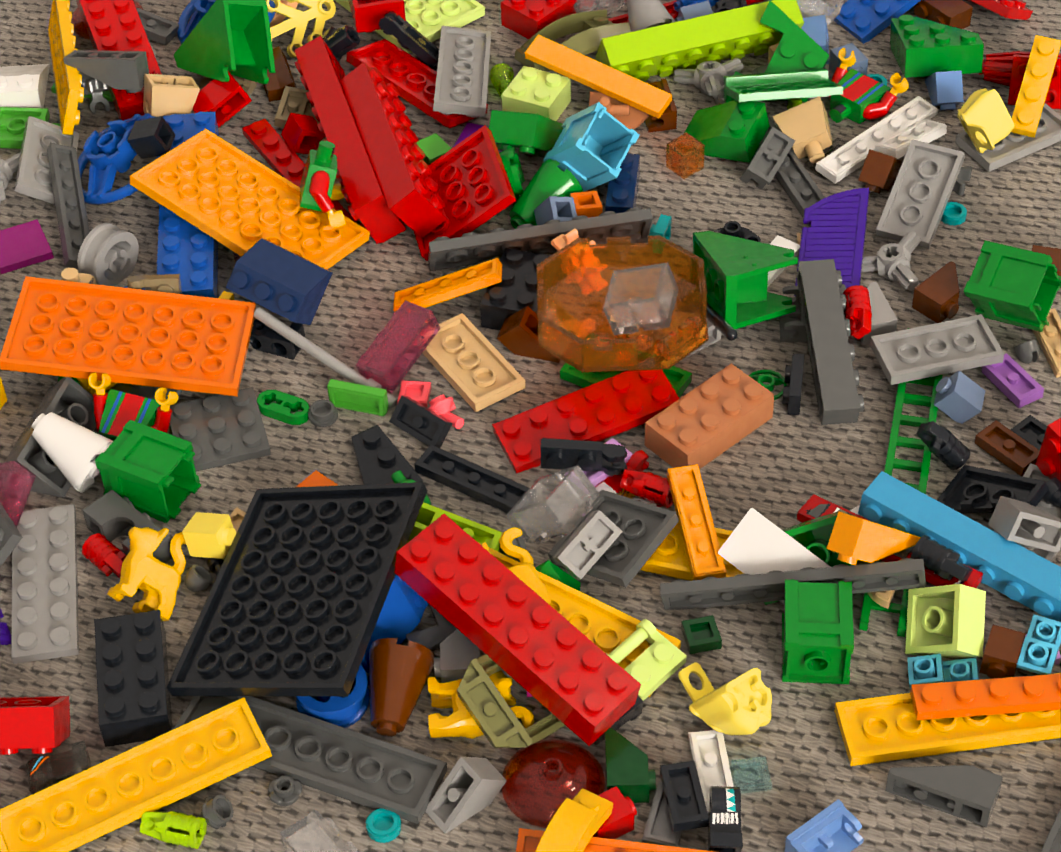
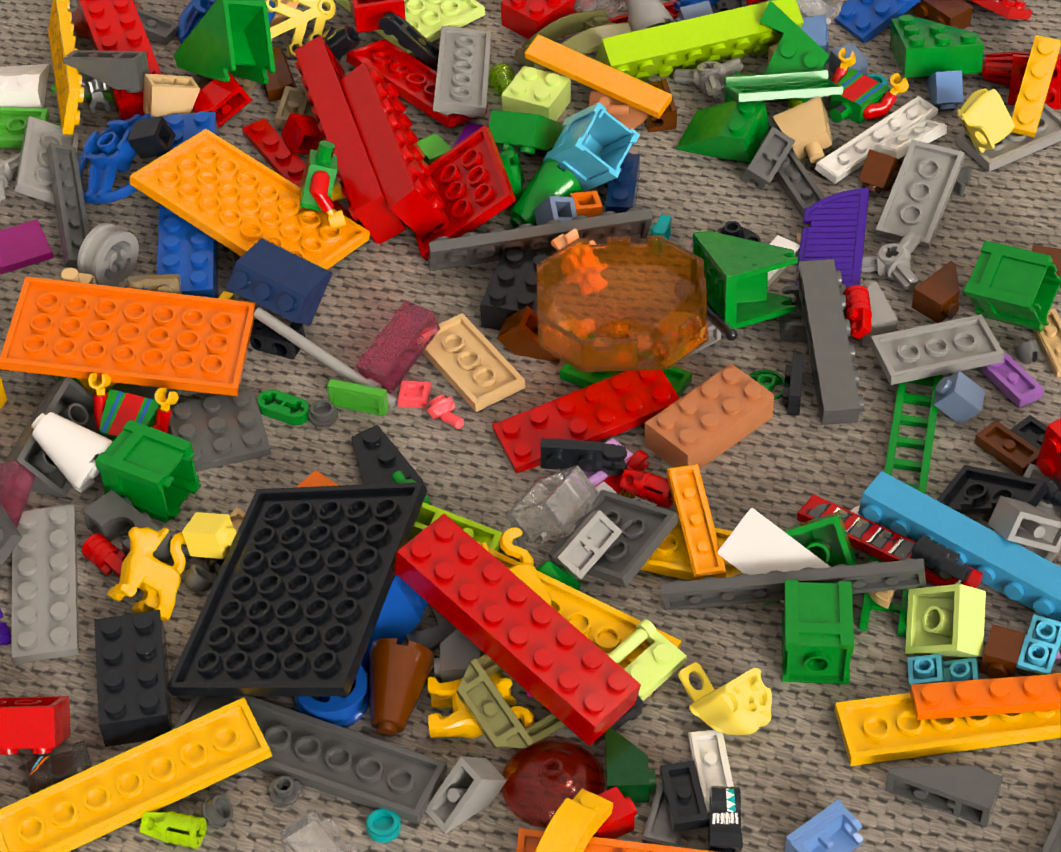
(420, 422): black plate -> none
(451, 285): light orange tile -> none
(470, 478): black plate -> none
(641, 299): clear piece -> none
(685, 155): clear orange brick -> none
(701, 634): dark green plate -> none
(751, 774): clear light blue tile -> none
(866, 540): light orange slope -> none
(944, 445): black hinge -> none
(954, 214): teal tile -> none

